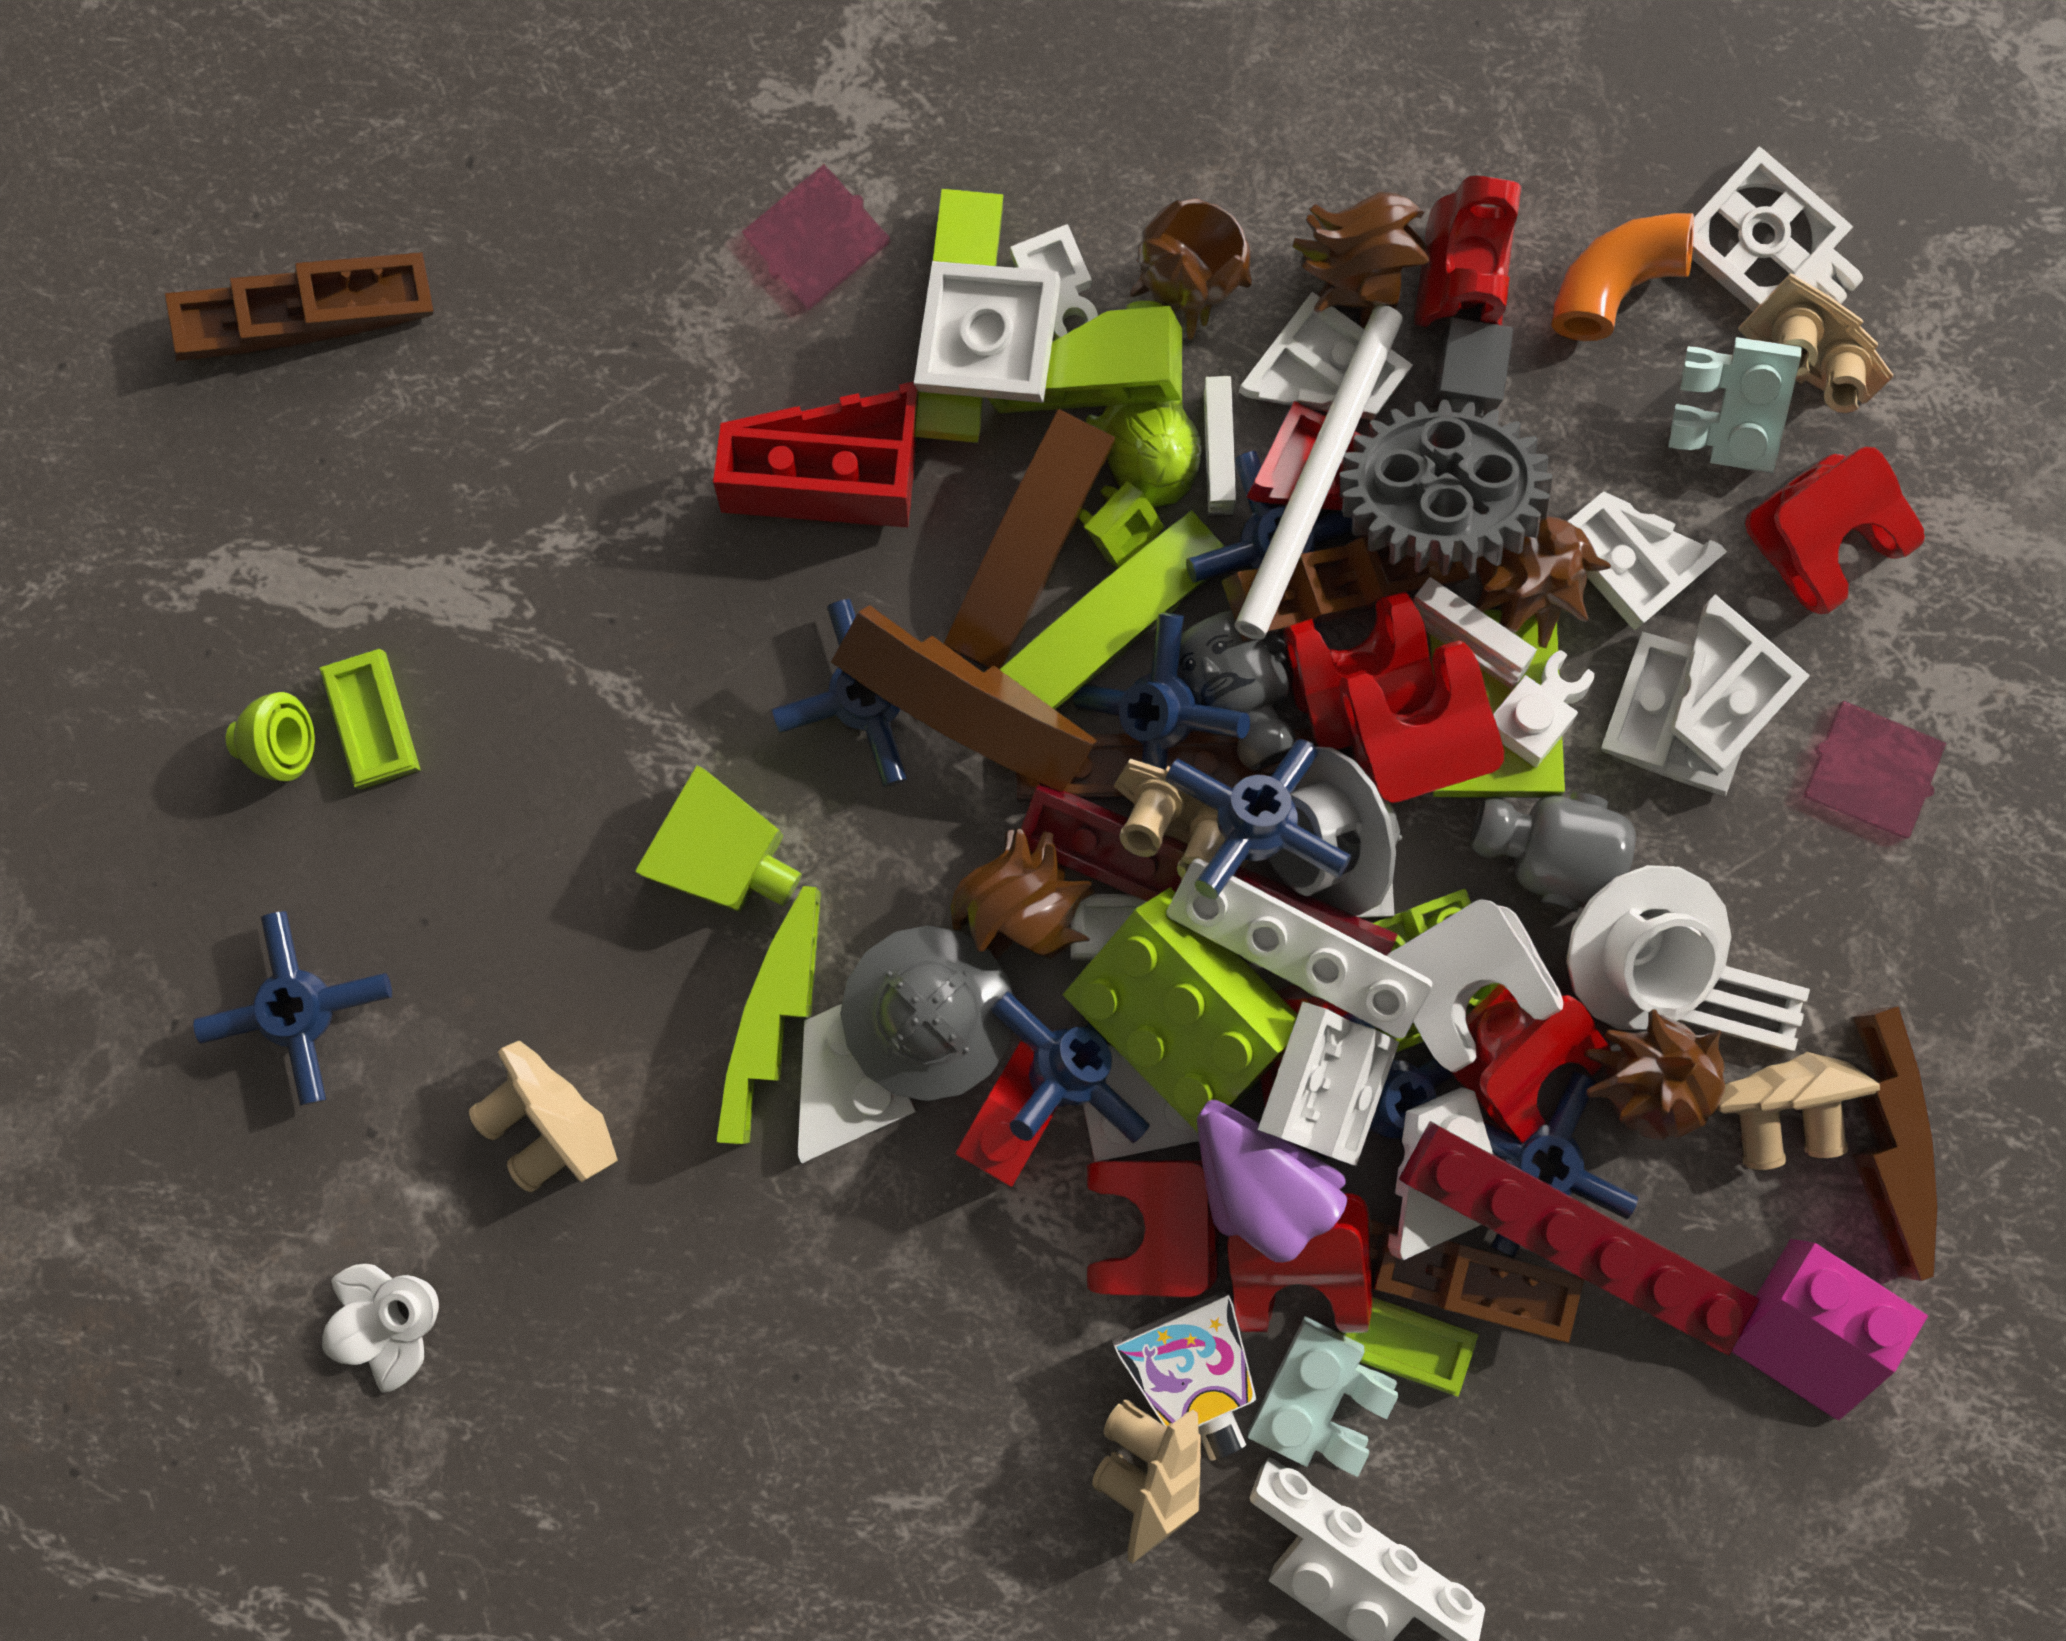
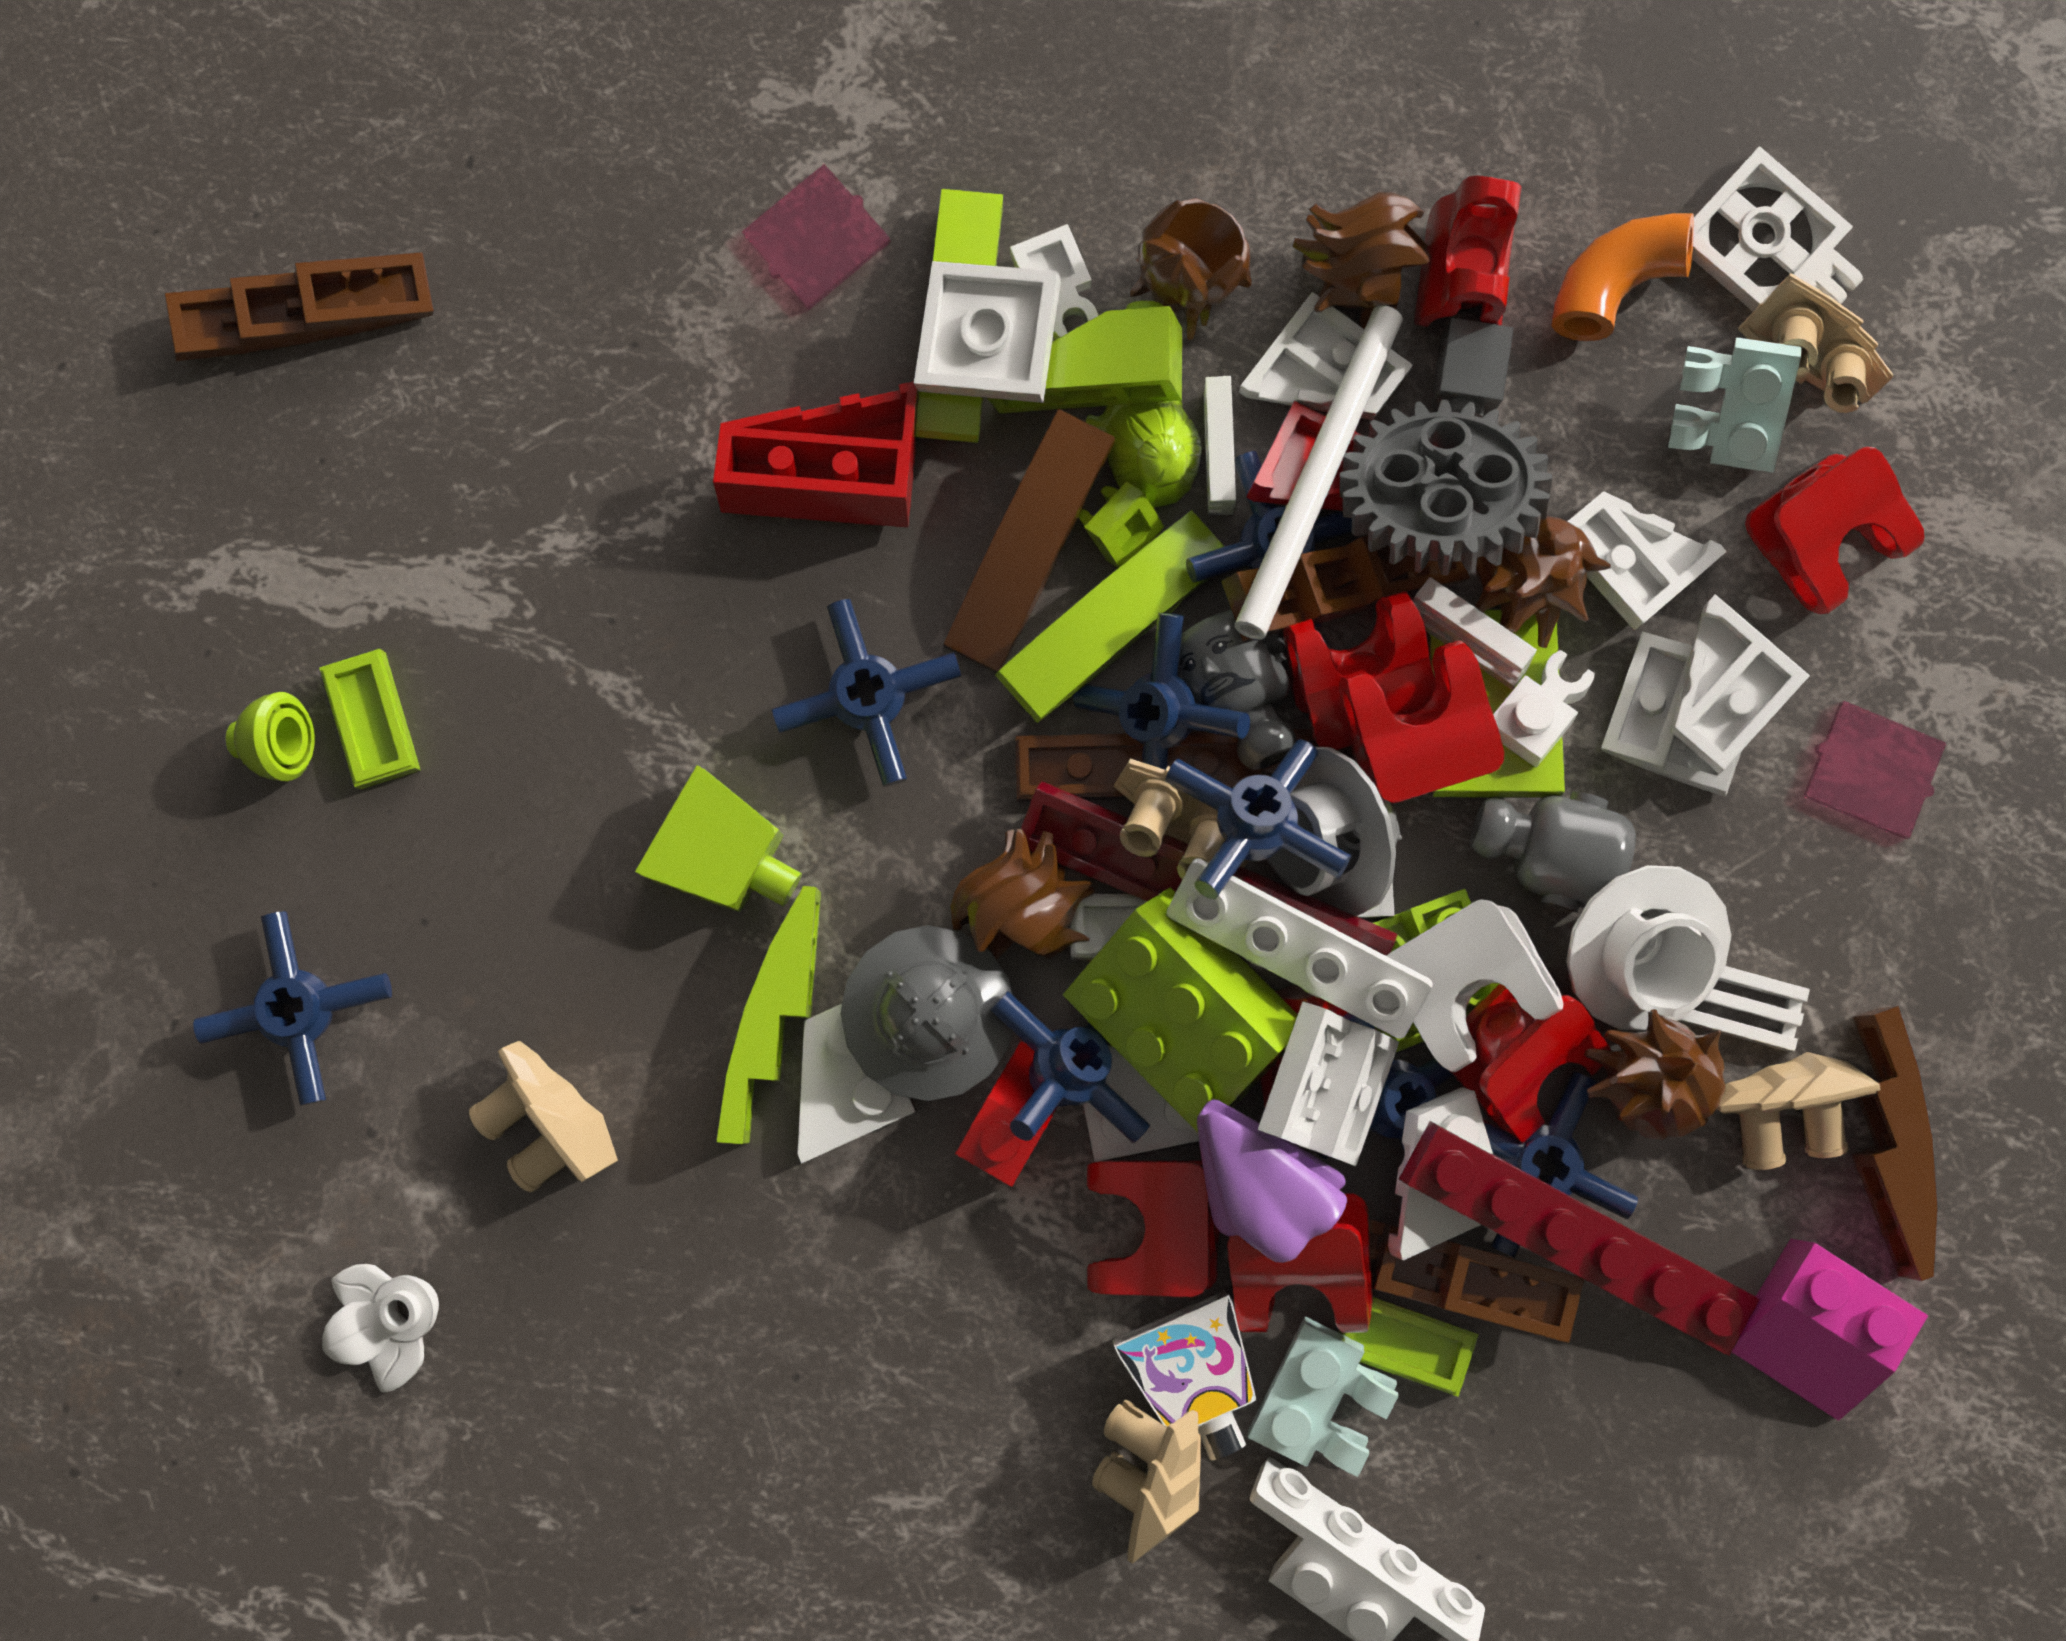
(961, 702): reddish brown slope -> none

